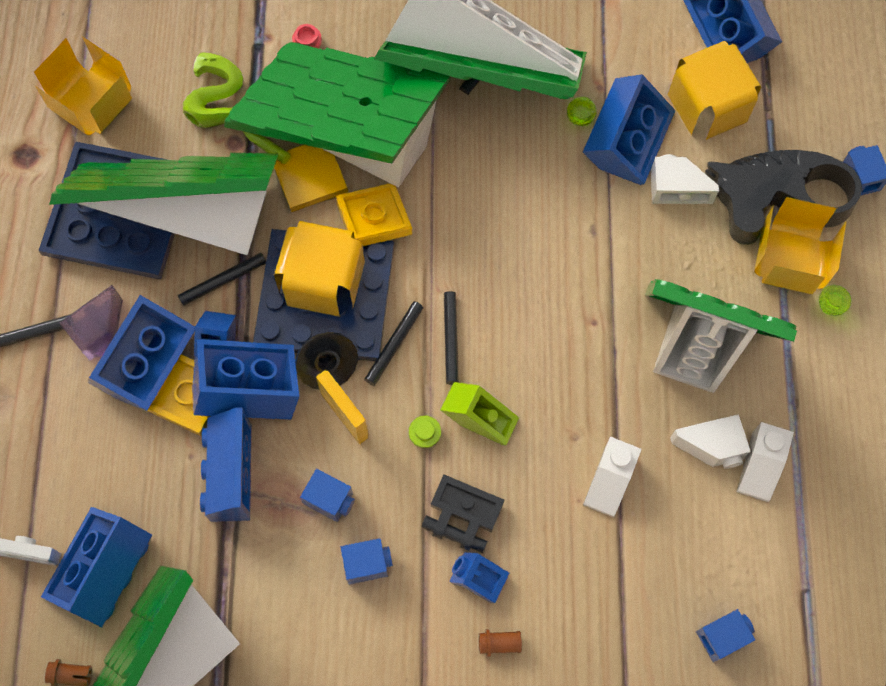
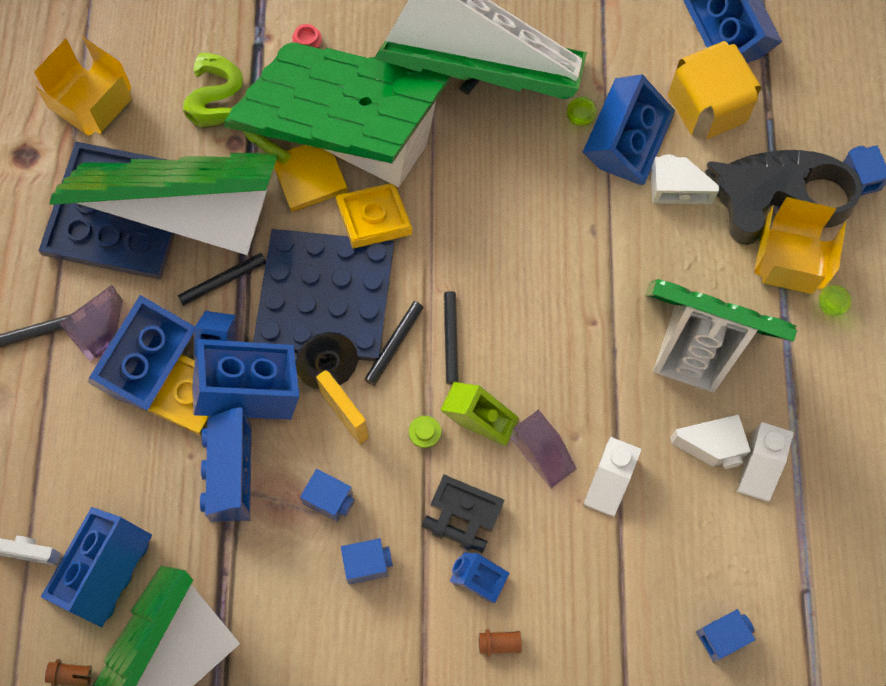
(315, 263): yellow piece -> none
(543, 448): none -> slope

